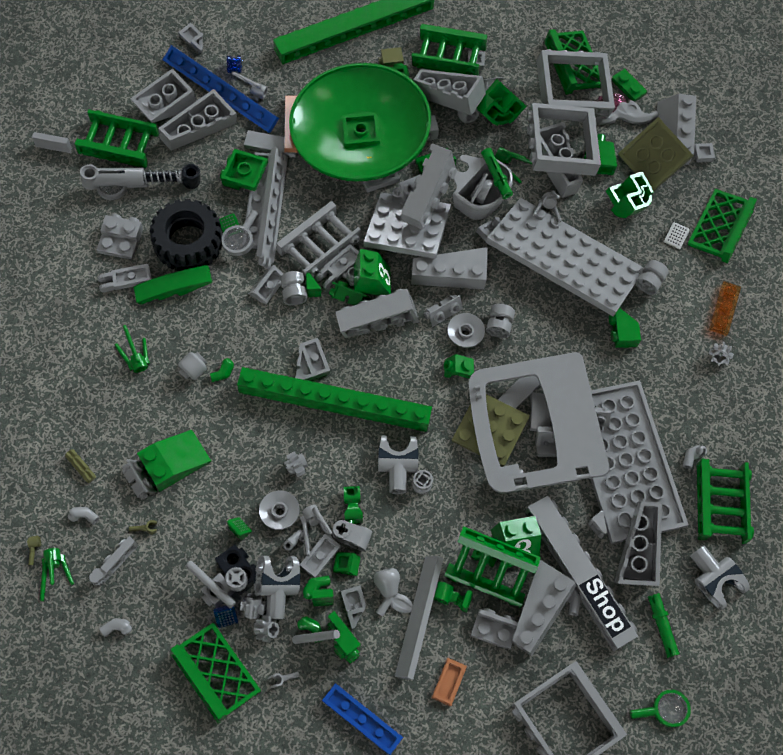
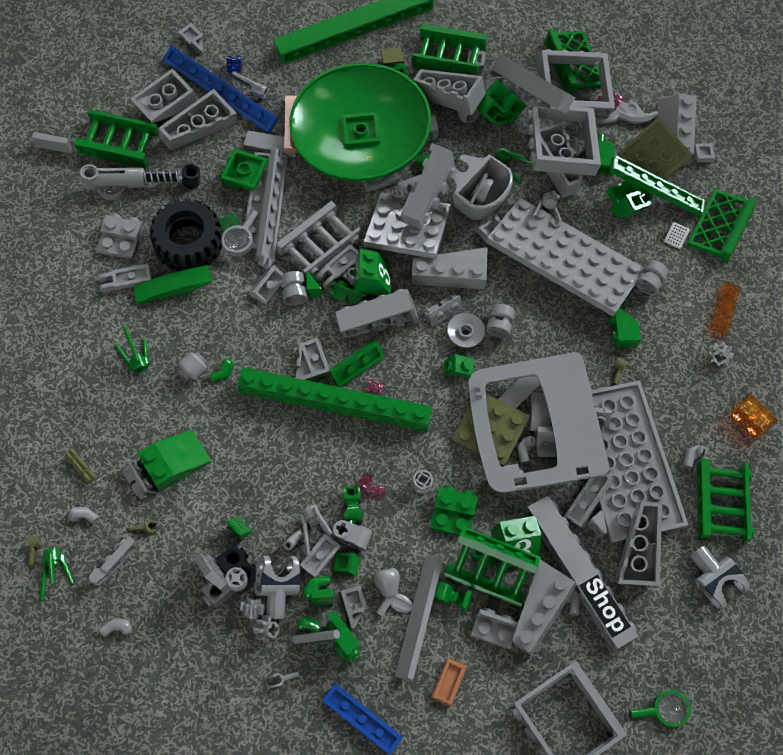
(198, 680): green fence -> none
(206, 580): light grey bar -> none
(210, 569): none -> light grey plate
(225, 616): slope -> none
(275, 501): light grey dish -> none
(295, 464): light grey gear -> none
(356, 363): none -> green plate
(370, 487): none -> clear pink arm
(374, 387): none -> clear pink wheel
(398, 464): light grey connector -> none
(453, 510): none -> green plate
(500, 179): green pin -> none
(523, 449): none -> light grey arm
(533, 84): none -> light grey beam
(588, 499): none -> light grey tile
(620, 365): none -> olive hand
(629, 85): green plate -> none
(657, 186): none -> green tile
(663, 625): green pin -> none
(753, 416): none -> clear orange brick

